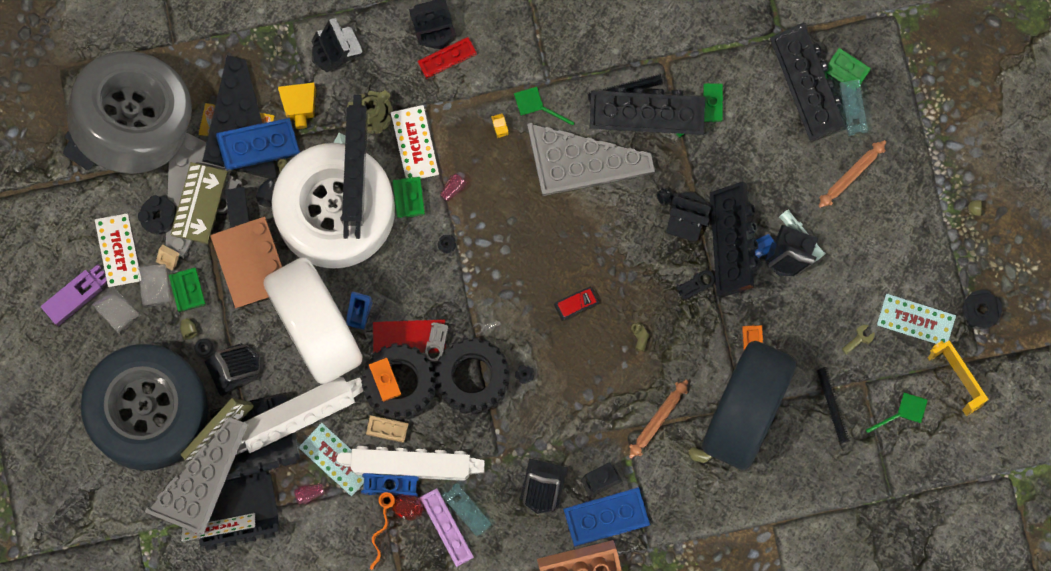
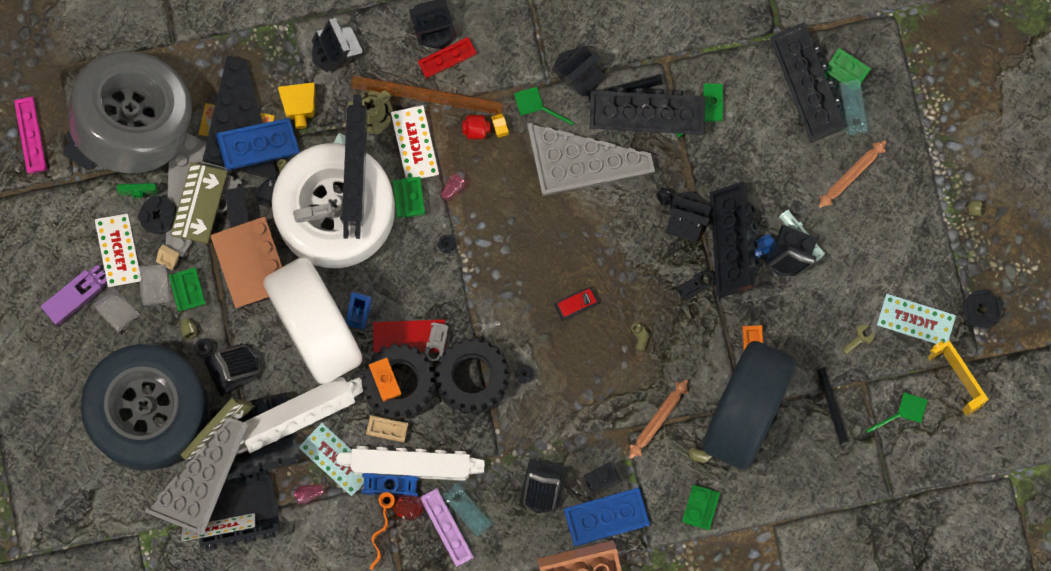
(30, 135): none -> dark pink tile
(137, 190): none -> green plate
(313, 213): none -> light grey piece
(427, 95): none -> clear orange tile
(475, 127): none -> red head
(578, 69): none -> black piece
(700, 507): none -> green plate

